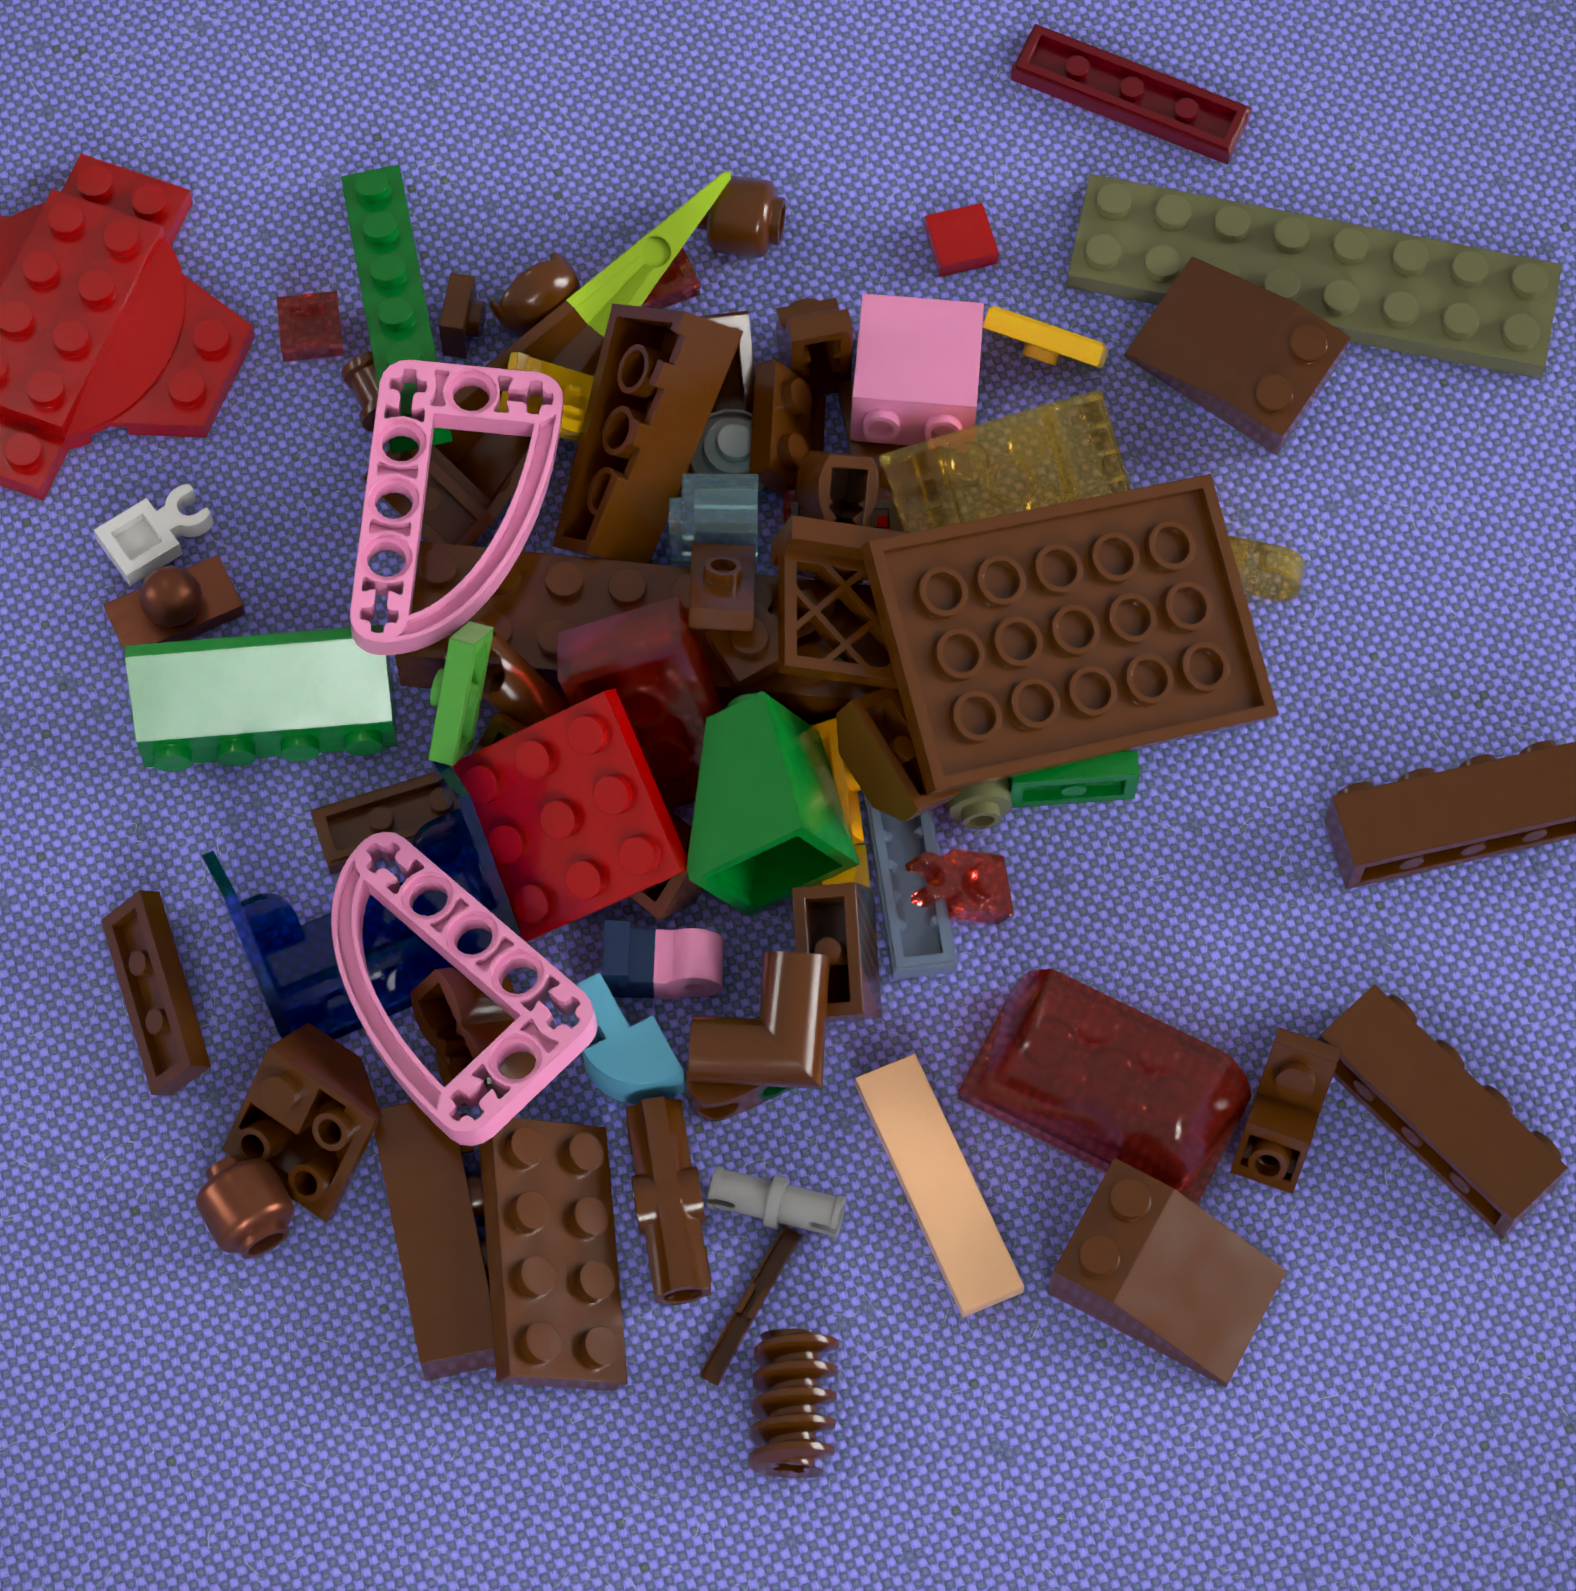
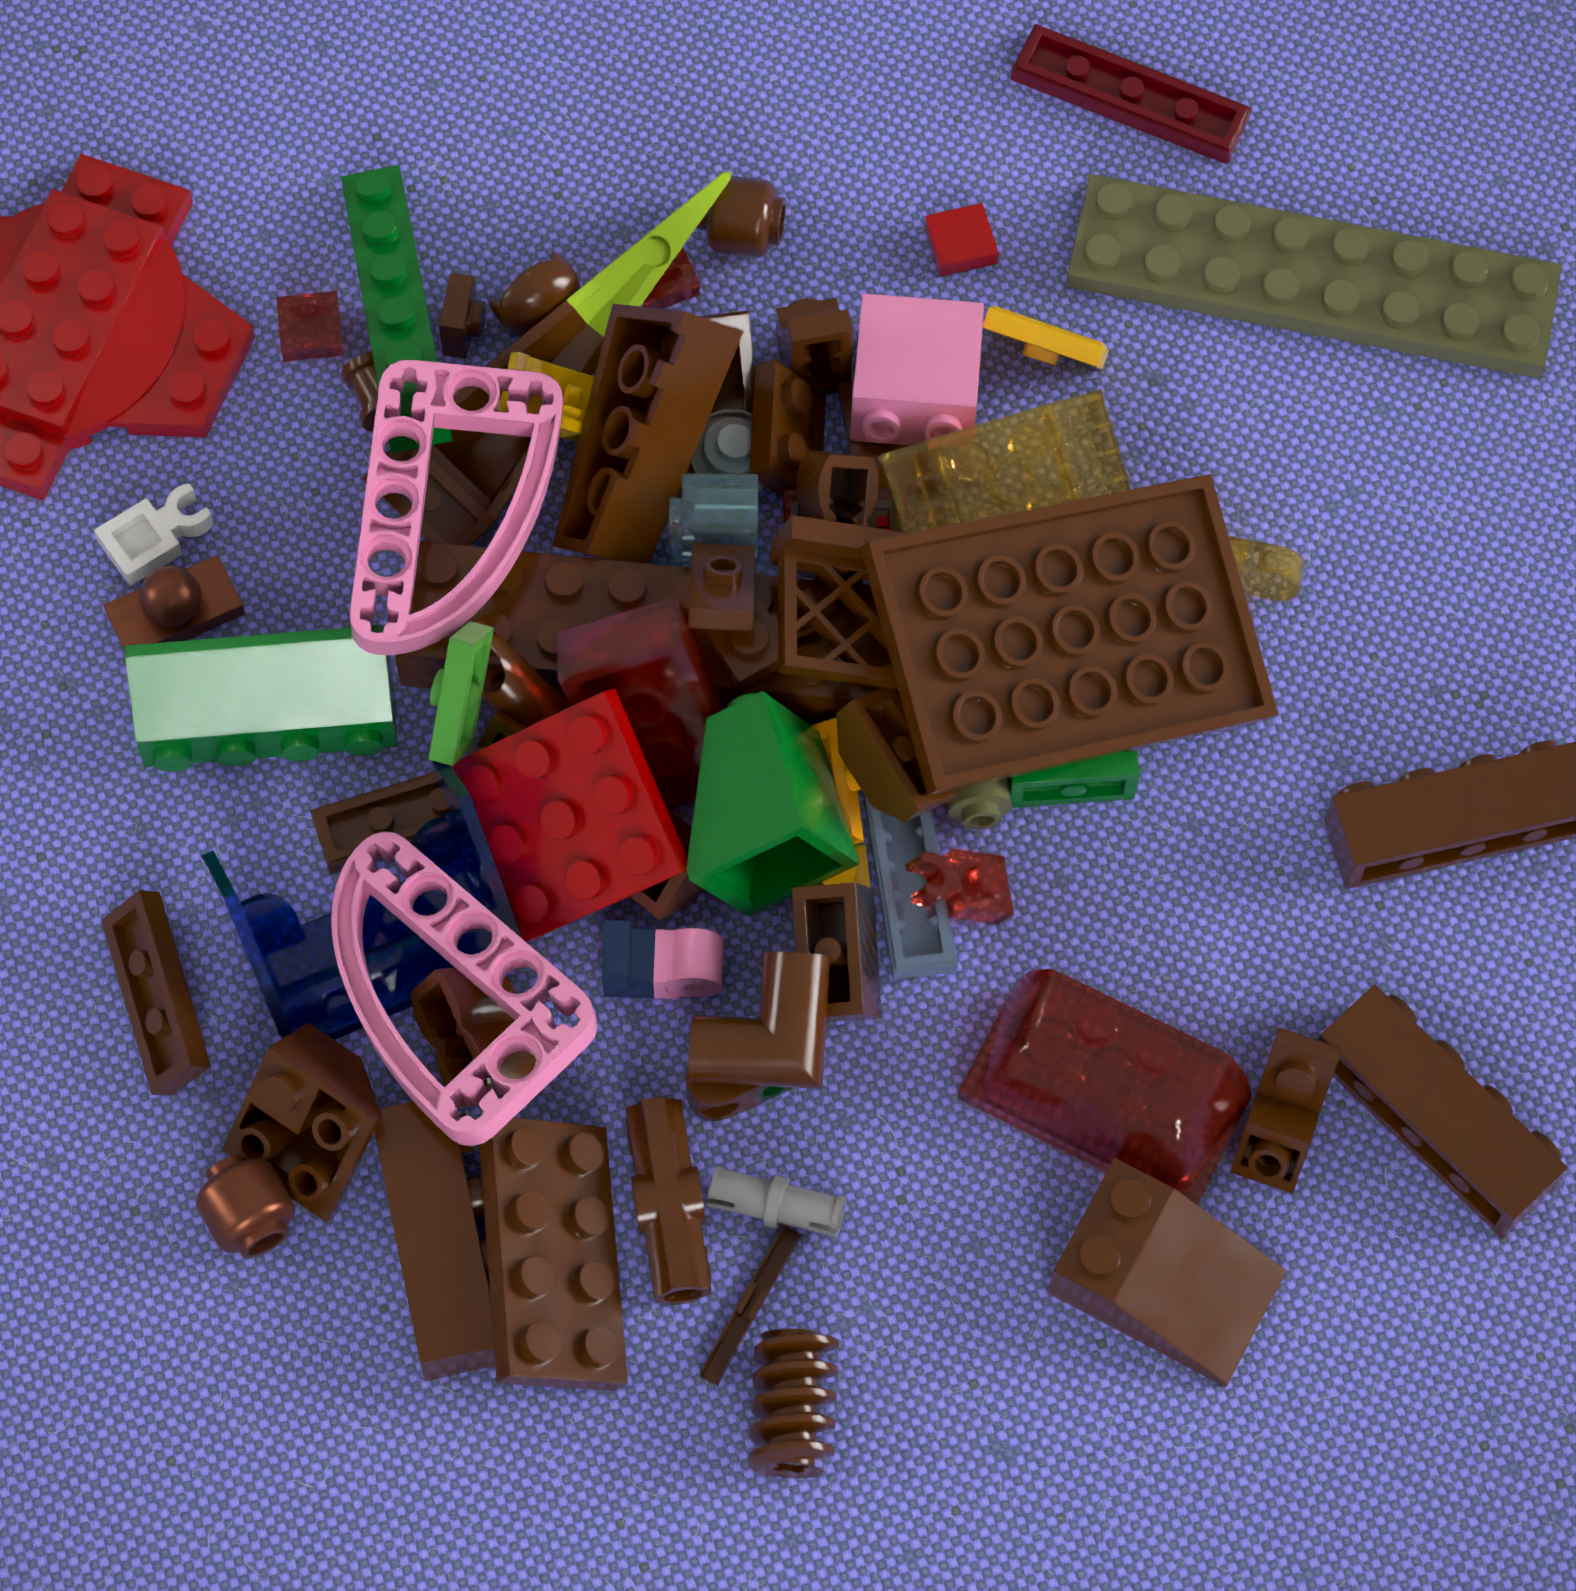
(628, 1060): medium azure brick -> none
(939, 1185): light nougat tile -> none
(1239, 351): reddish brown slope -> none

